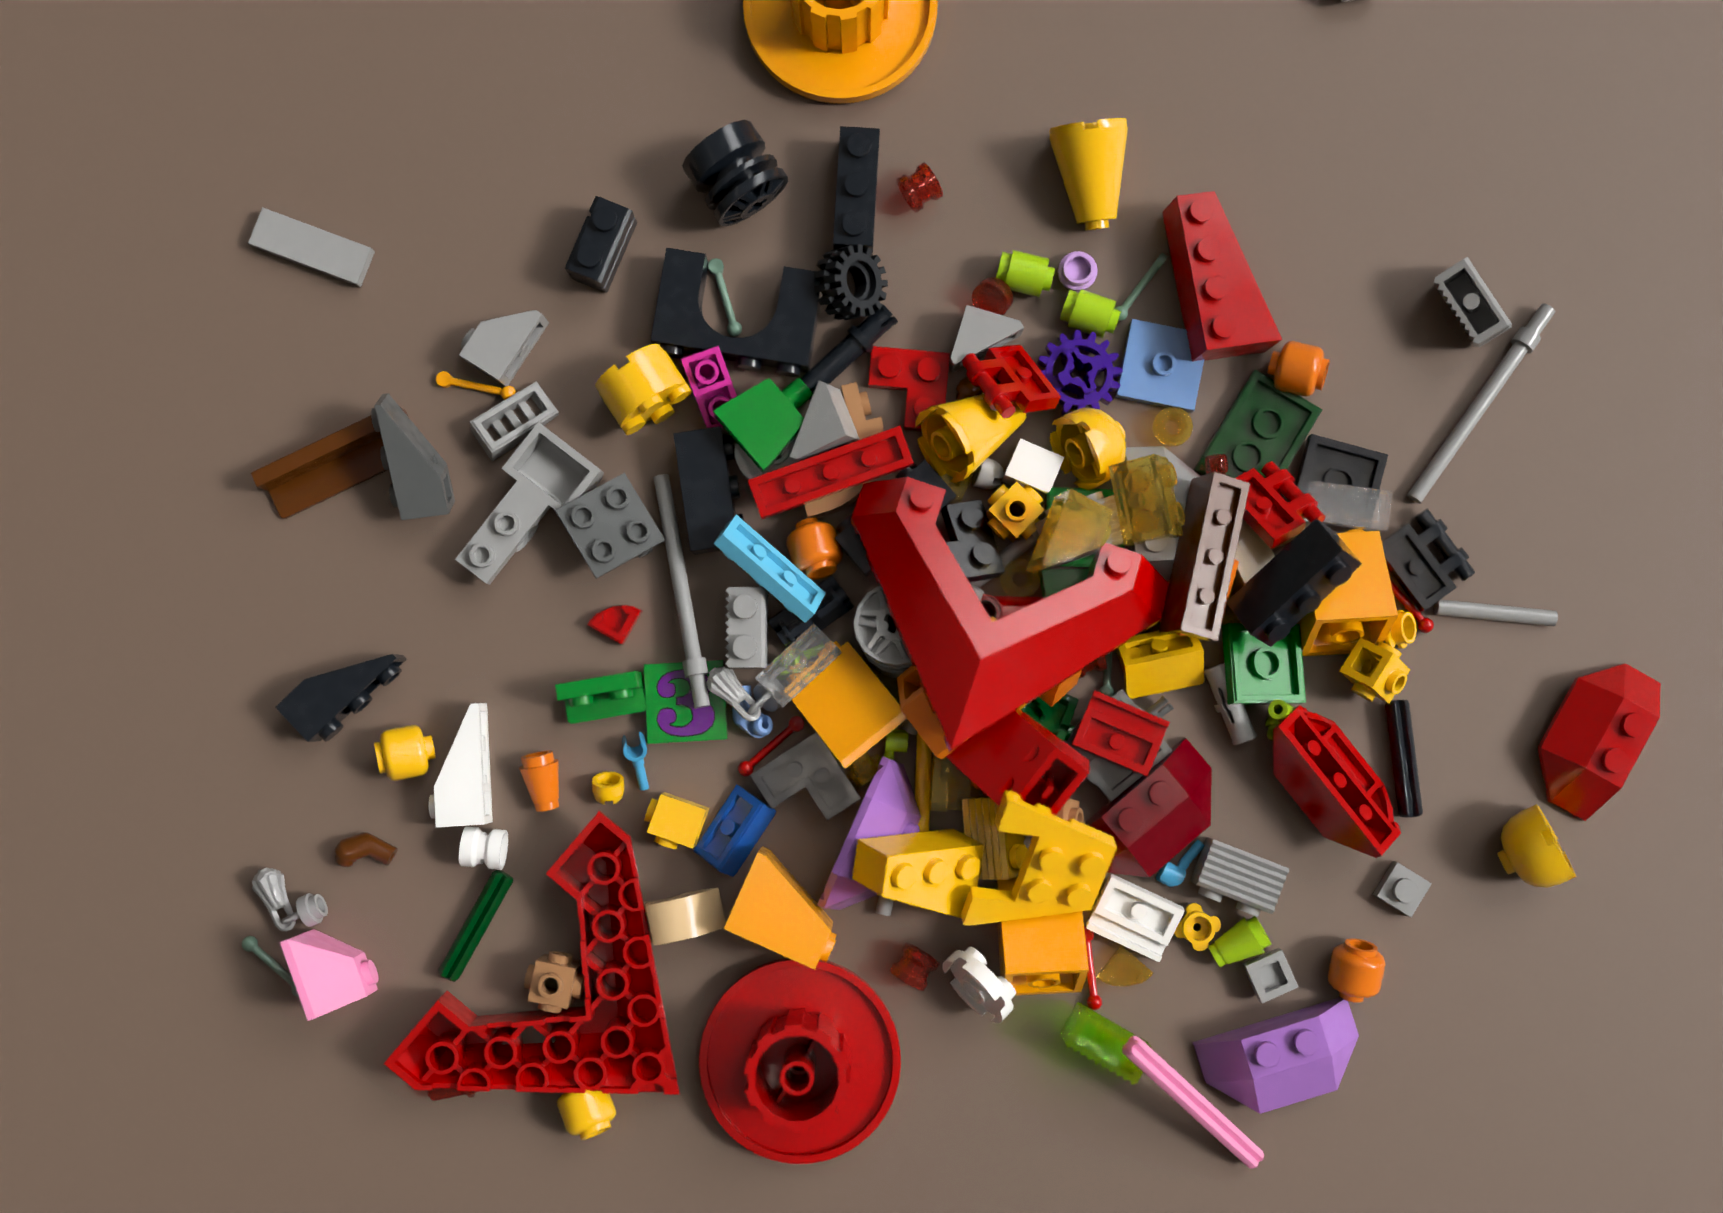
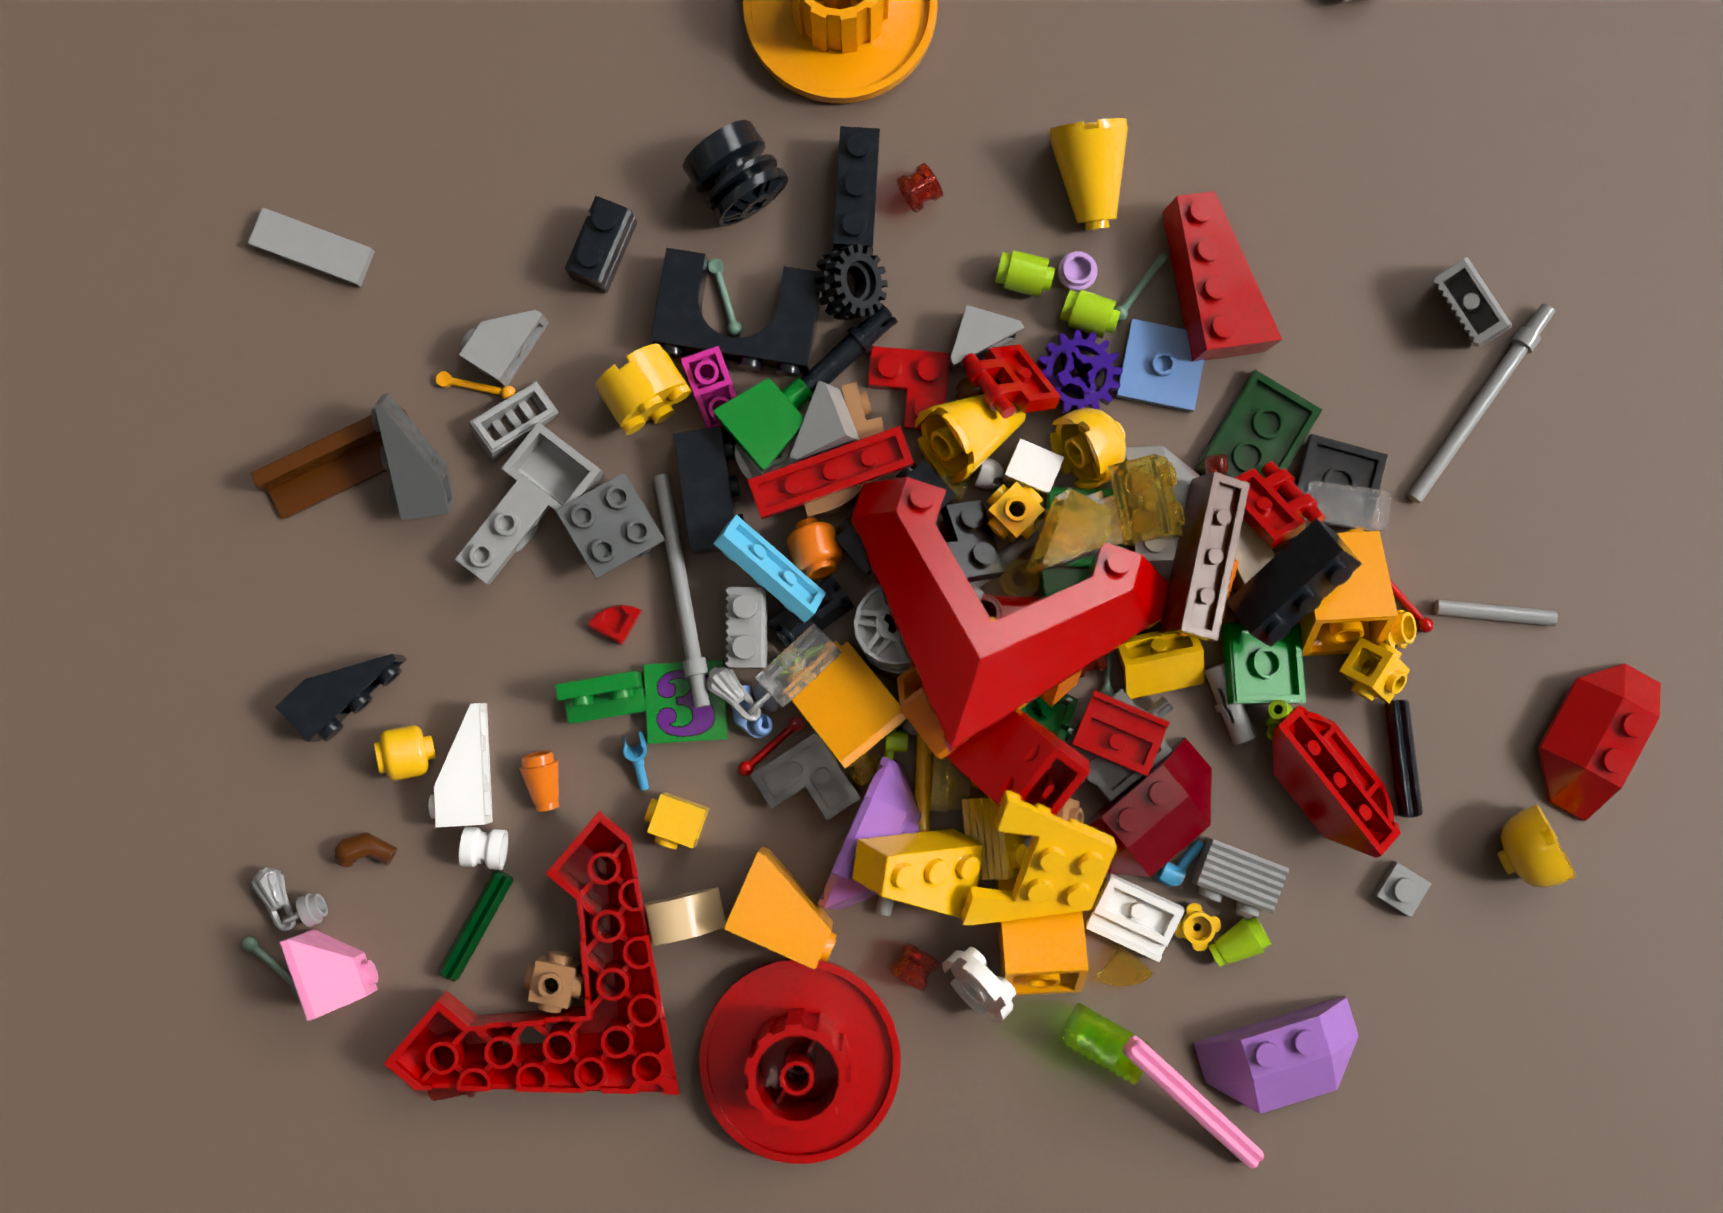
(586, 1113): yellow head -> none
(608, 787): yellow hinge -> none
(734, 831): blue slope -> none
(993, 296): clear red tile -> none
(1094, 1001): red hinge -> none
(1183, 421): clear yellow plate -> none
(1270, 975): light grey plate -> none
(1299, 368): orange head -> none
(1356, 970): orange head -> none
(1415, 565): black plate -> none

